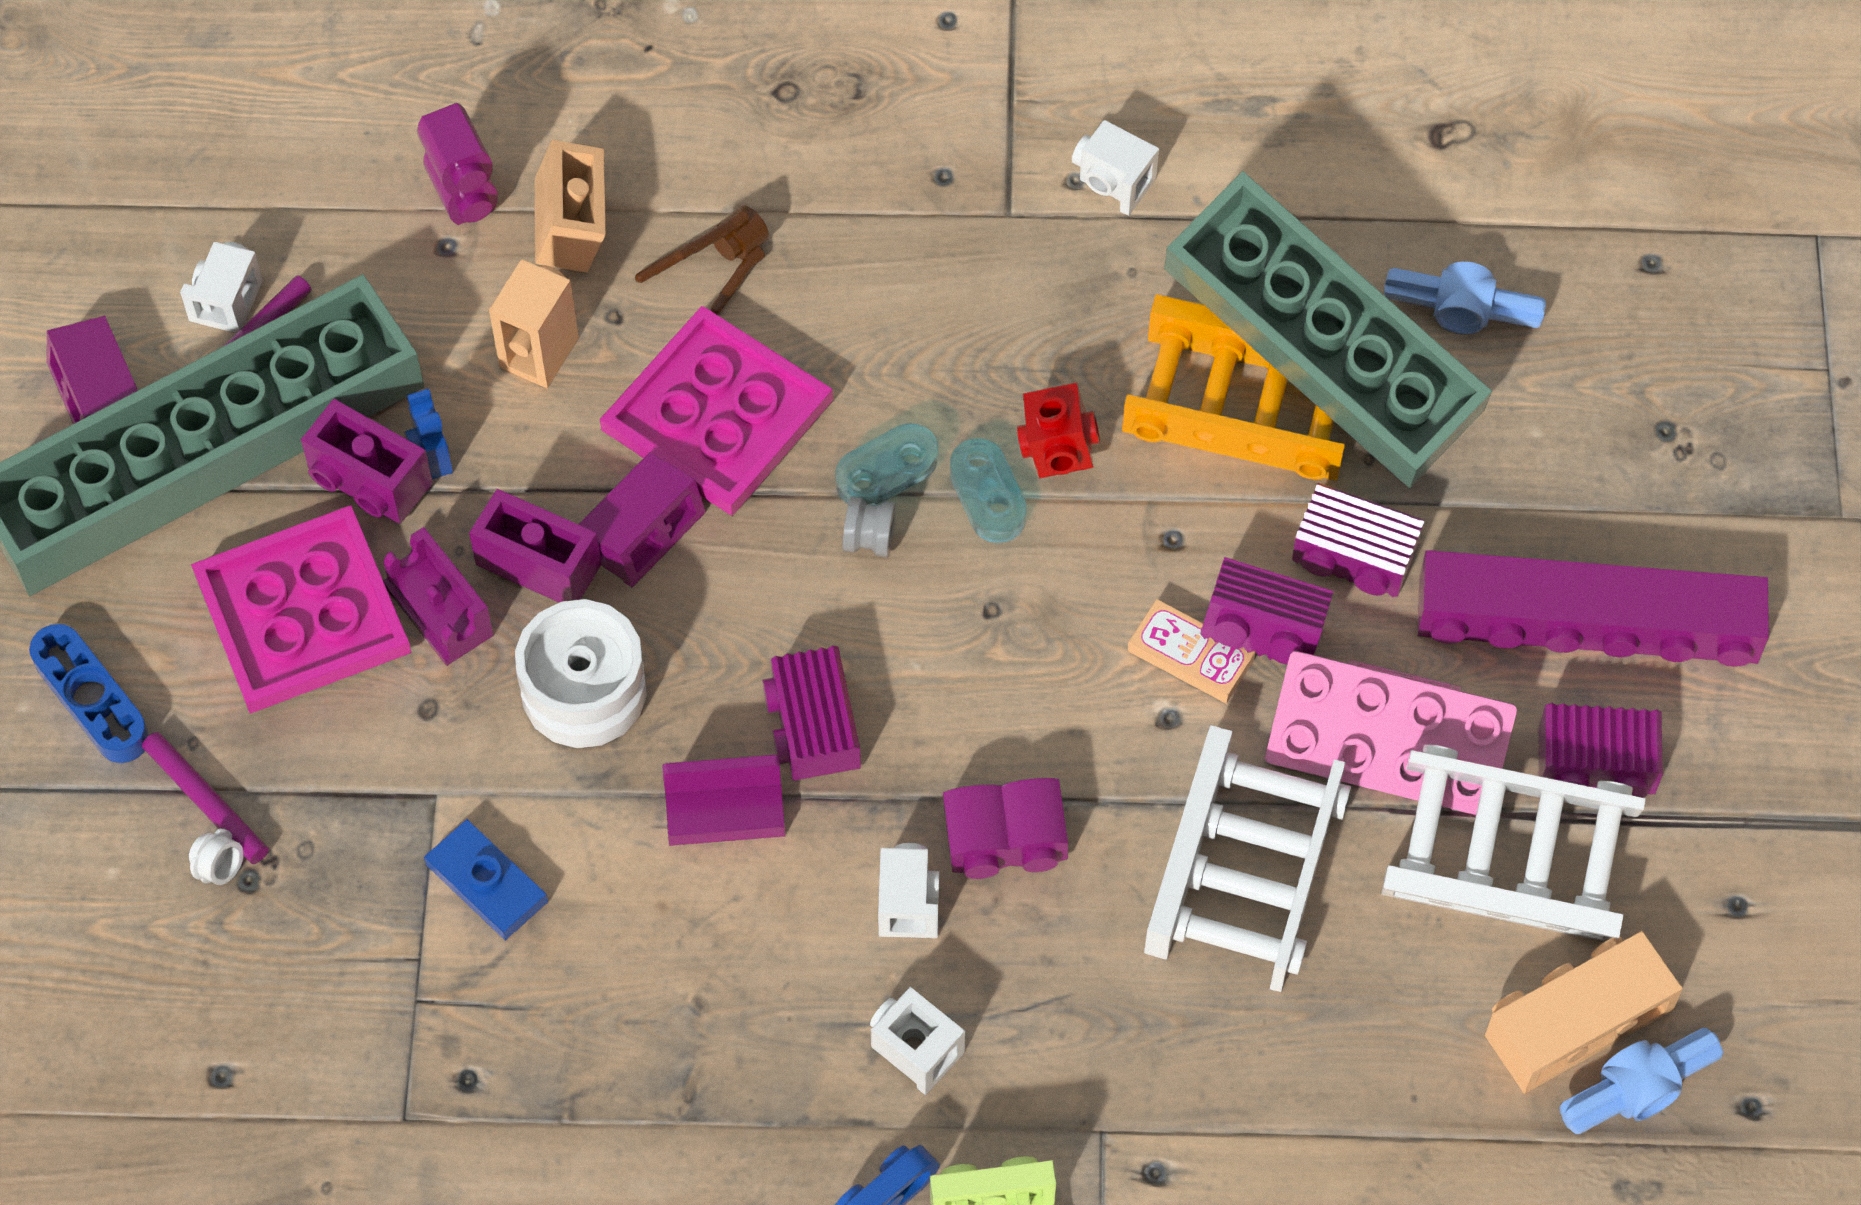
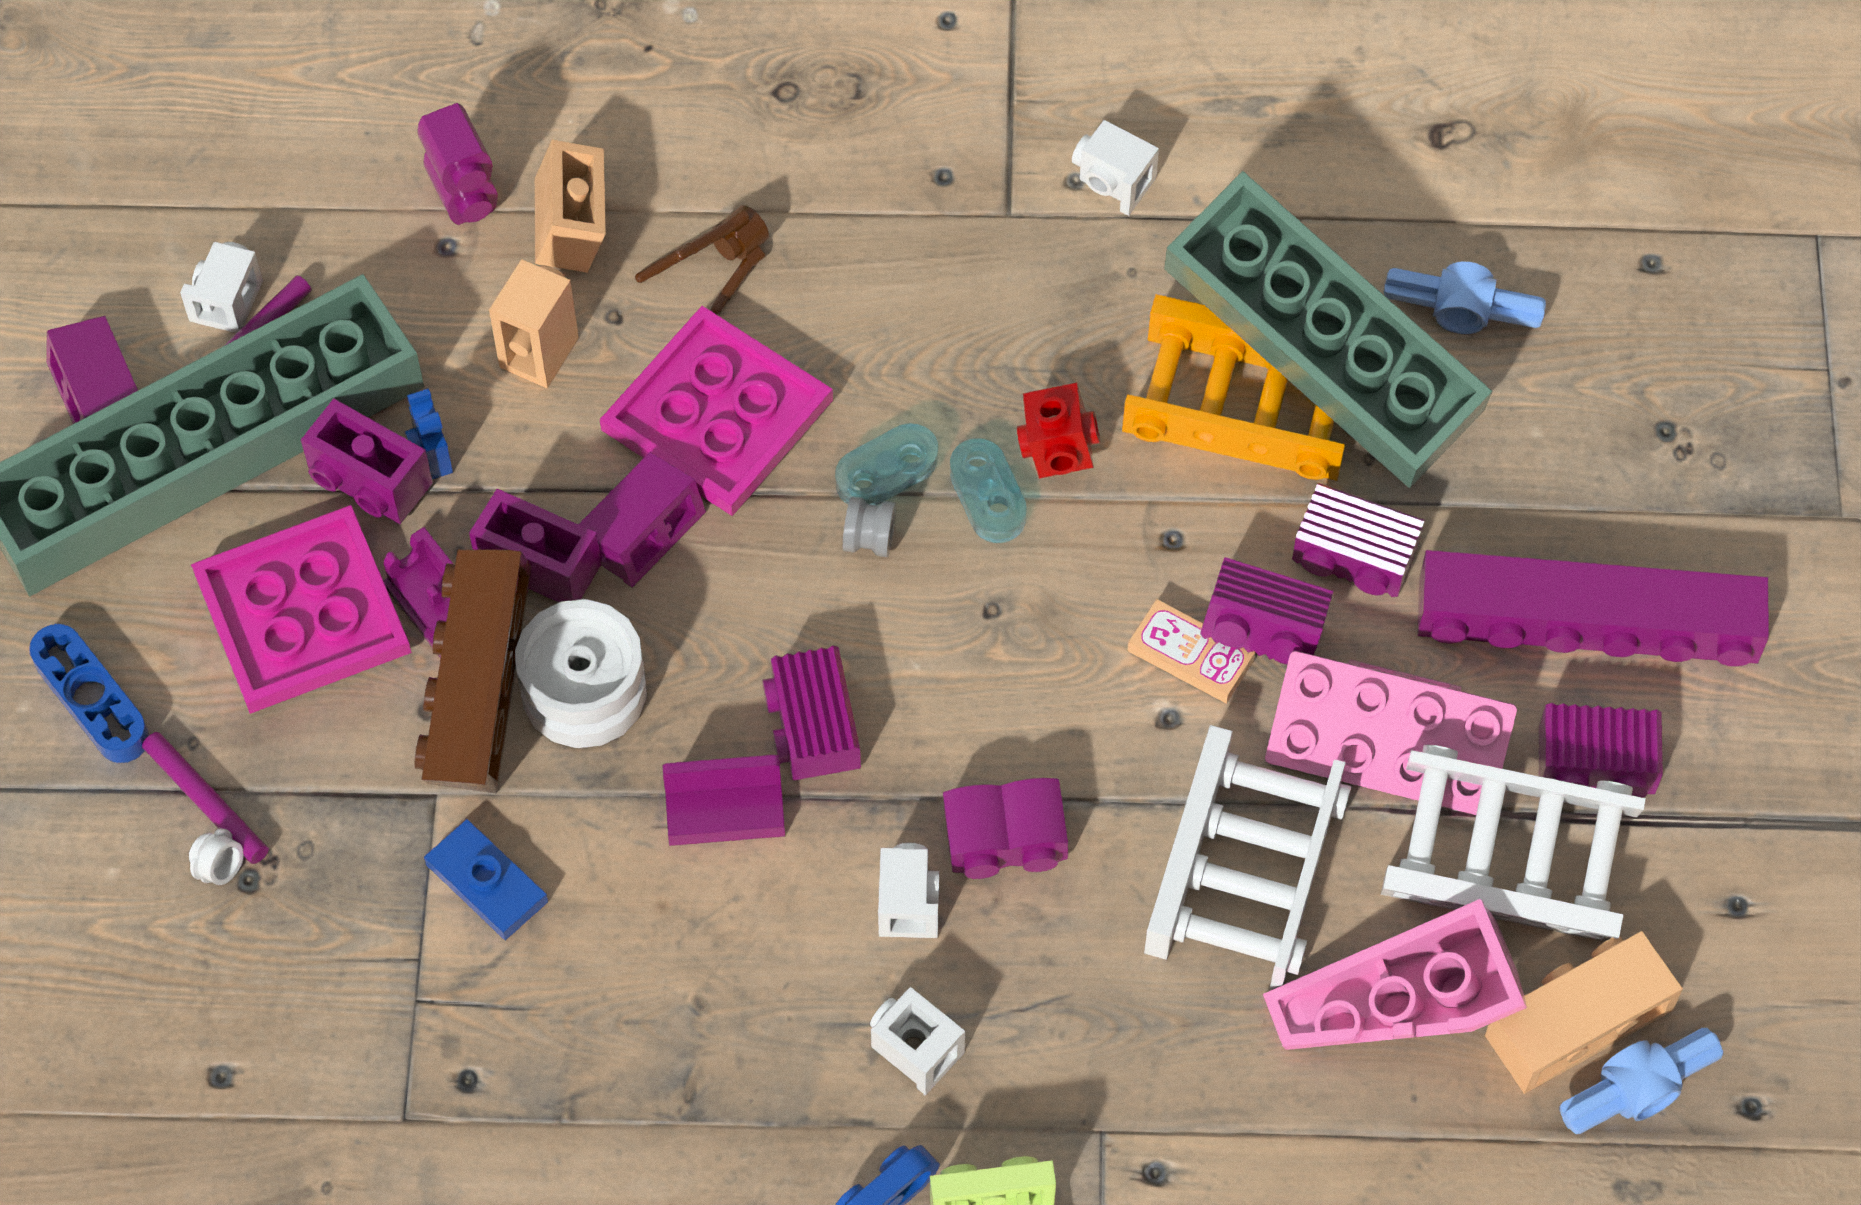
(475, 669): none -> reddish brown slope
(1417, 984): none -> bright pink wedge

